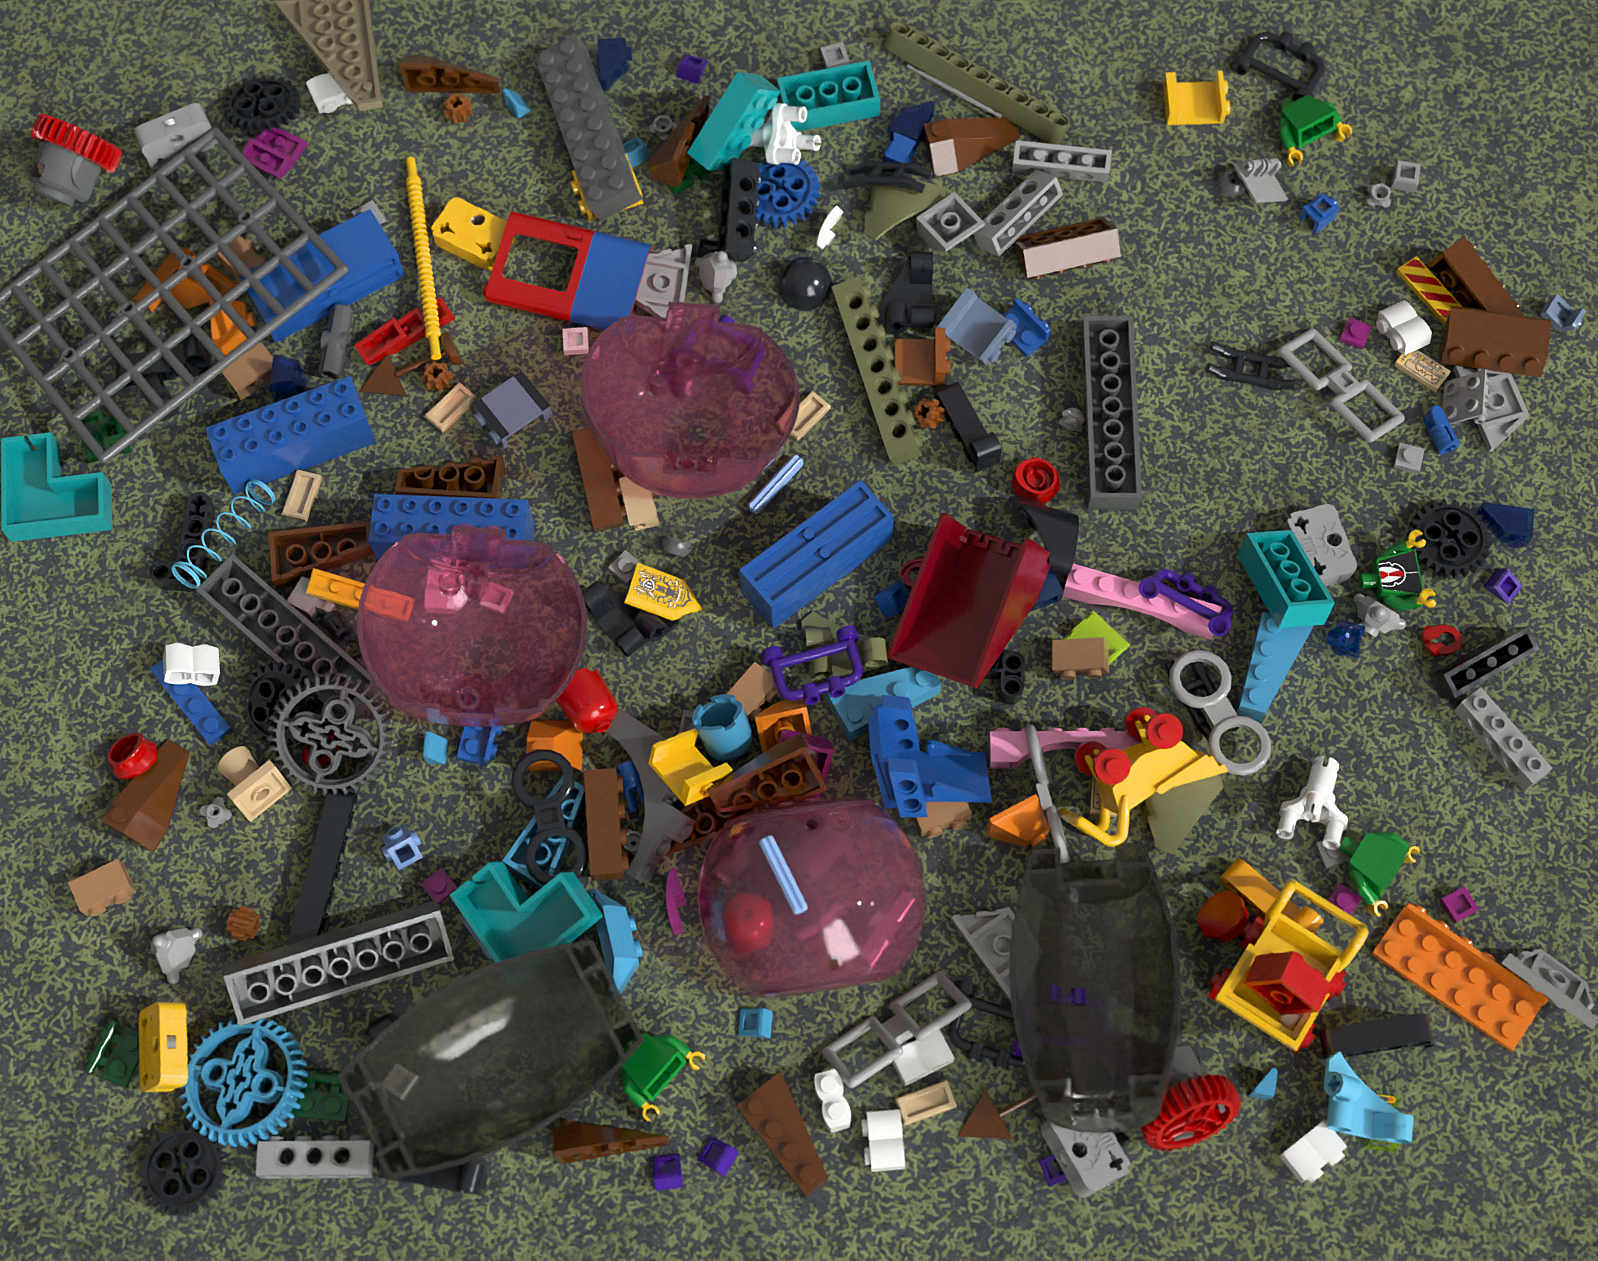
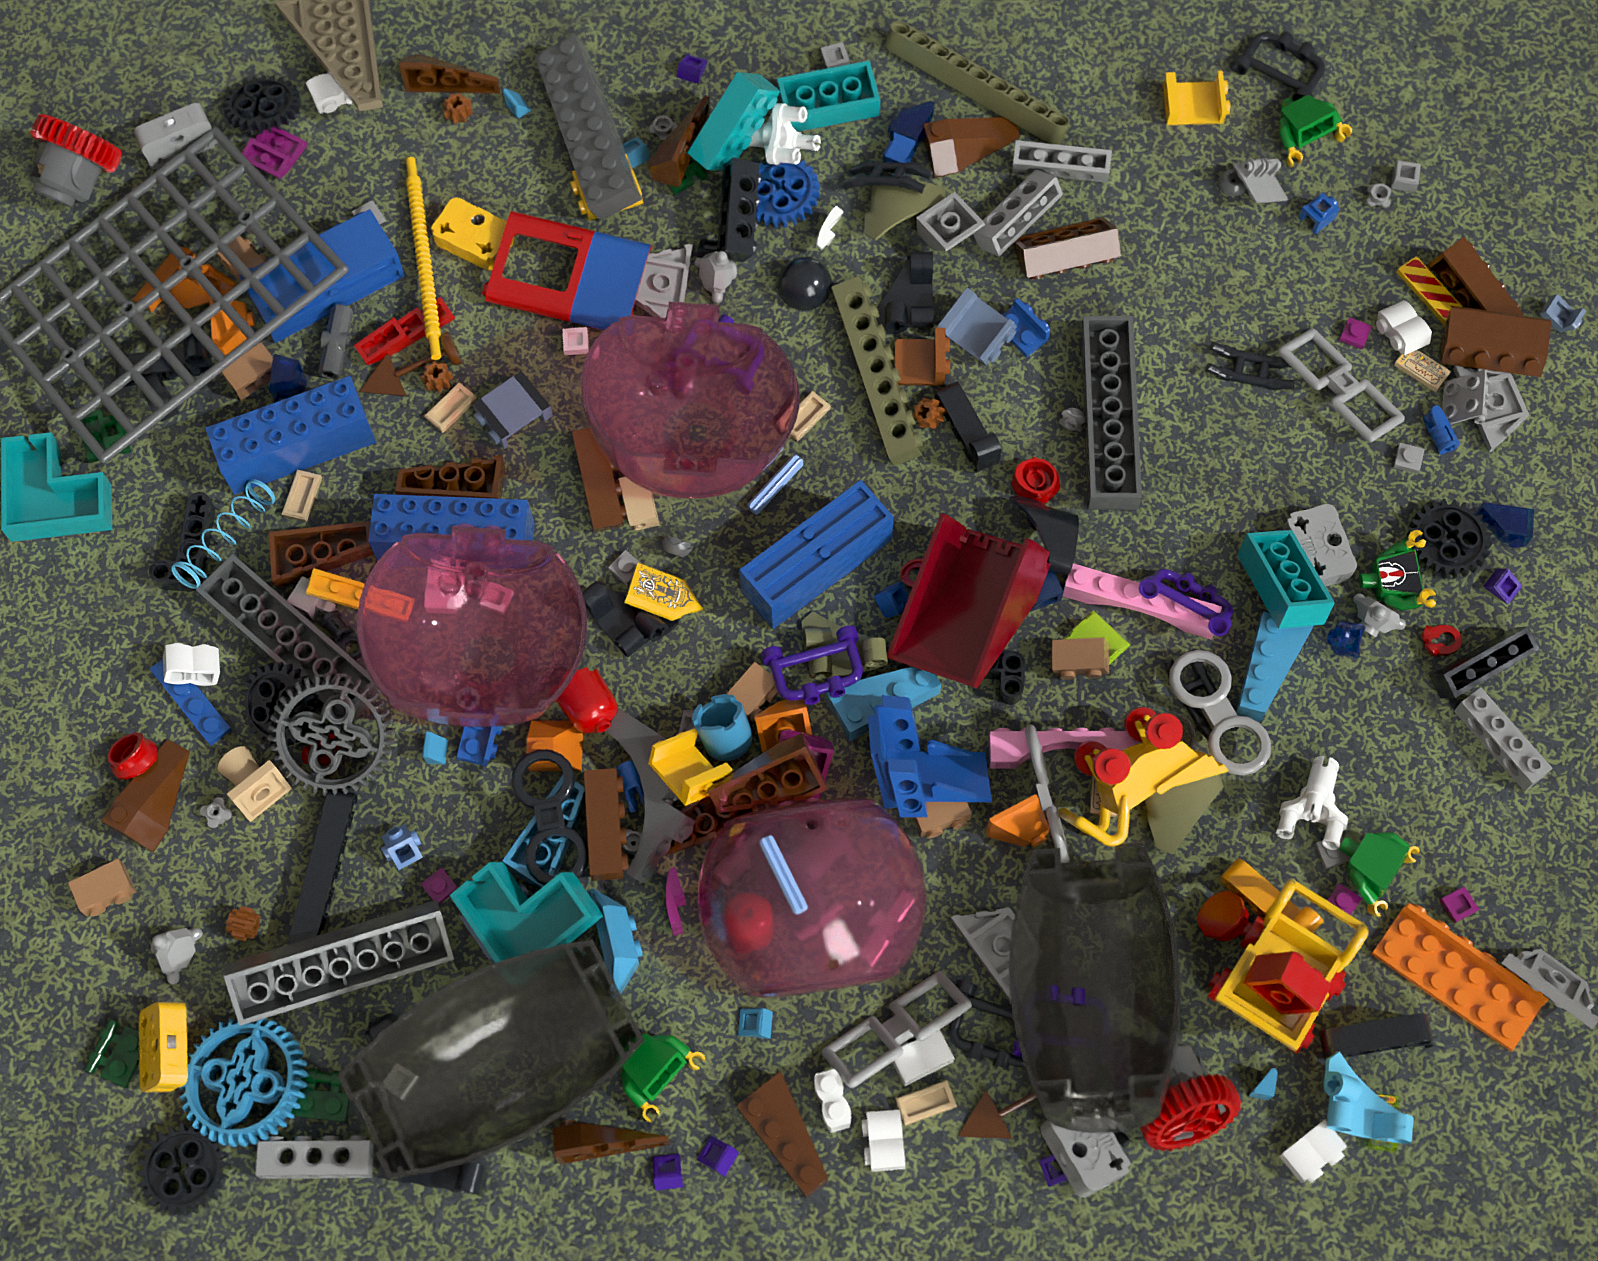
(613, 60): clear blue slope -> none
(954, 91): light grey piece -> none

